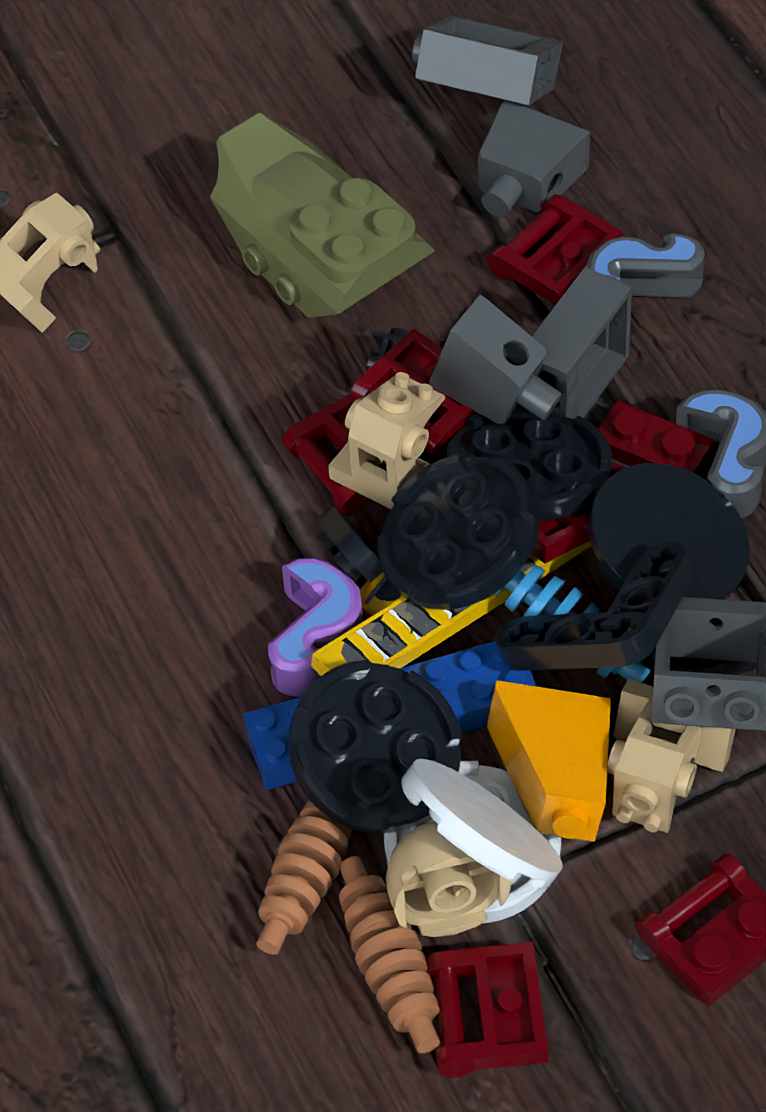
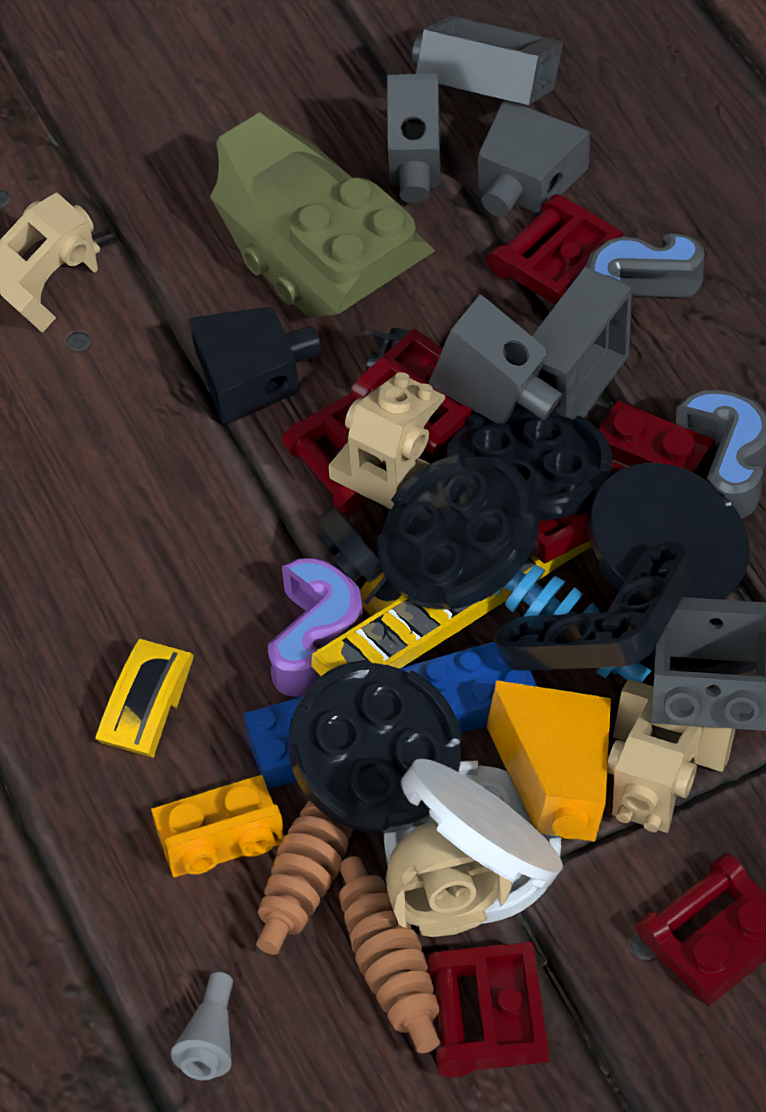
(143, 697): none -> yellow slope
(205, 1043): none -> light grey cone
(218, 826): none -> light orange bracket
(249, 359): none -> black torso
(413, 147): none -> dark grey torso

